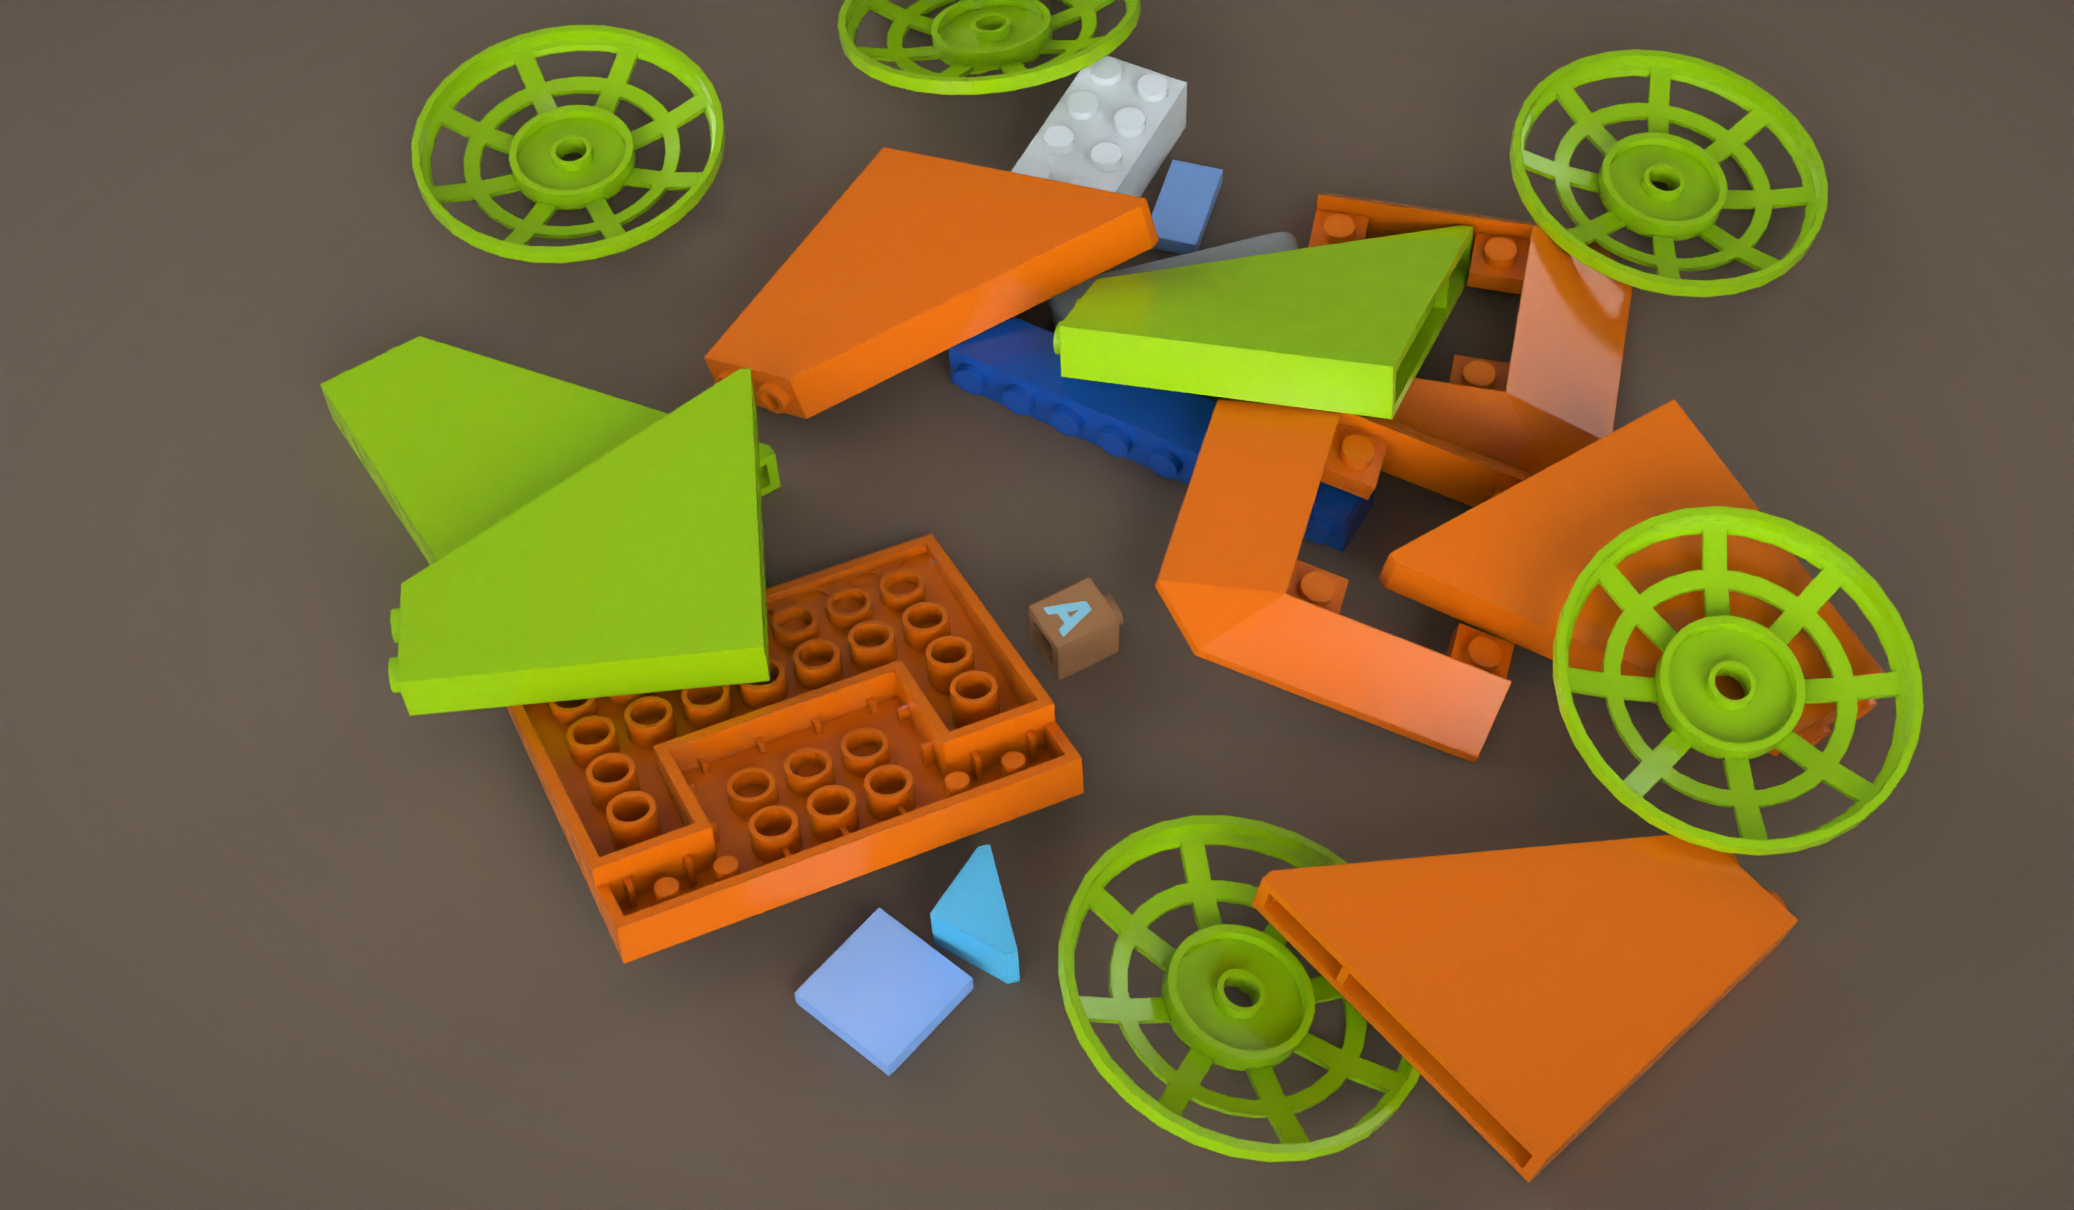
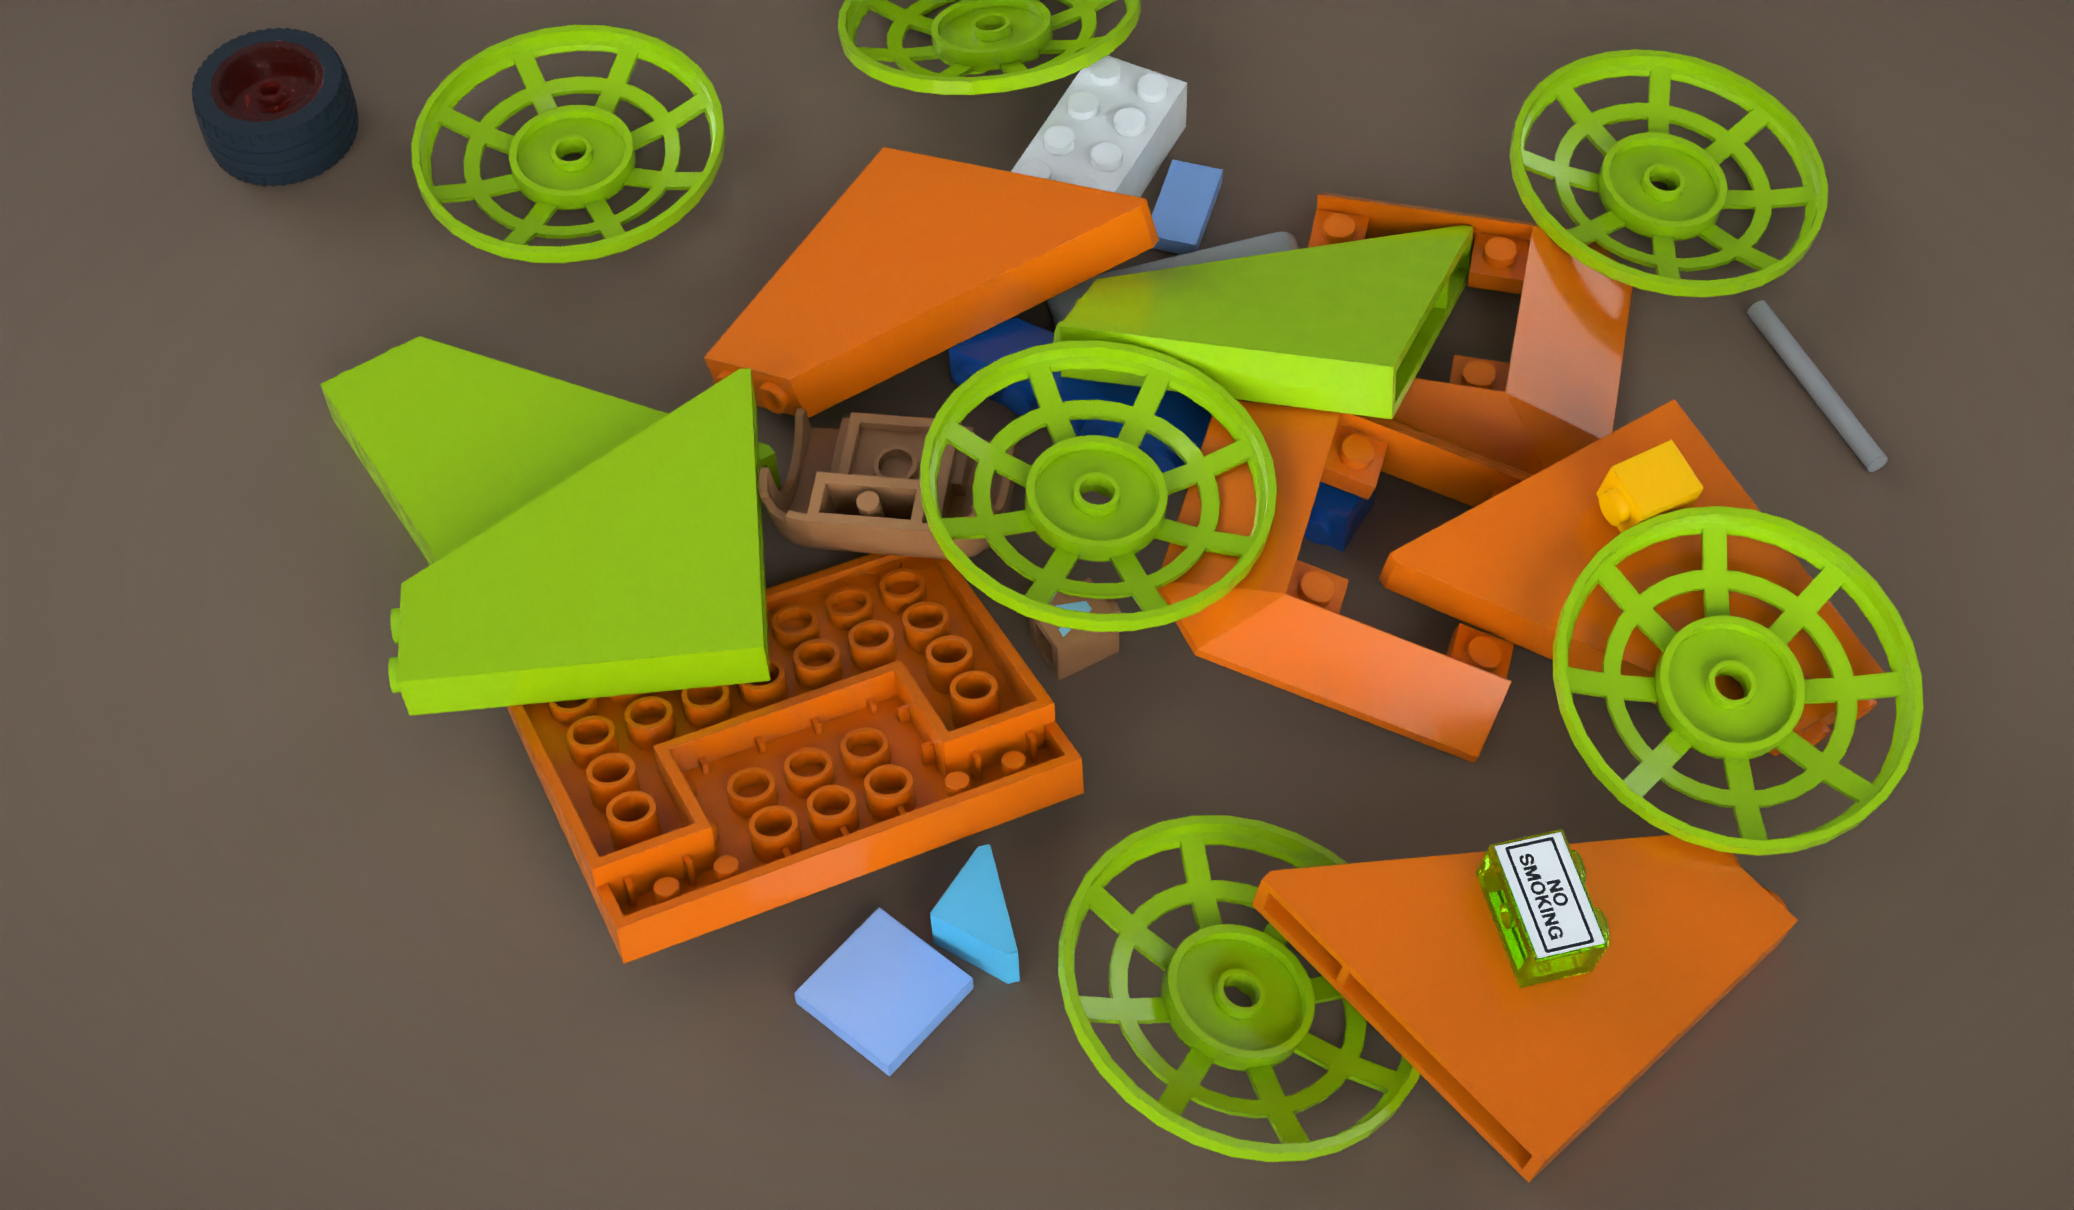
(275, 106): none -> black wheel
(863, 489): none -> medium nougat piece
(1102, 465): none -> lime dish
(1543, 908): none -> brick
(1648, 486): none -> yellow brick
(1817, 386): none -> light grey bar

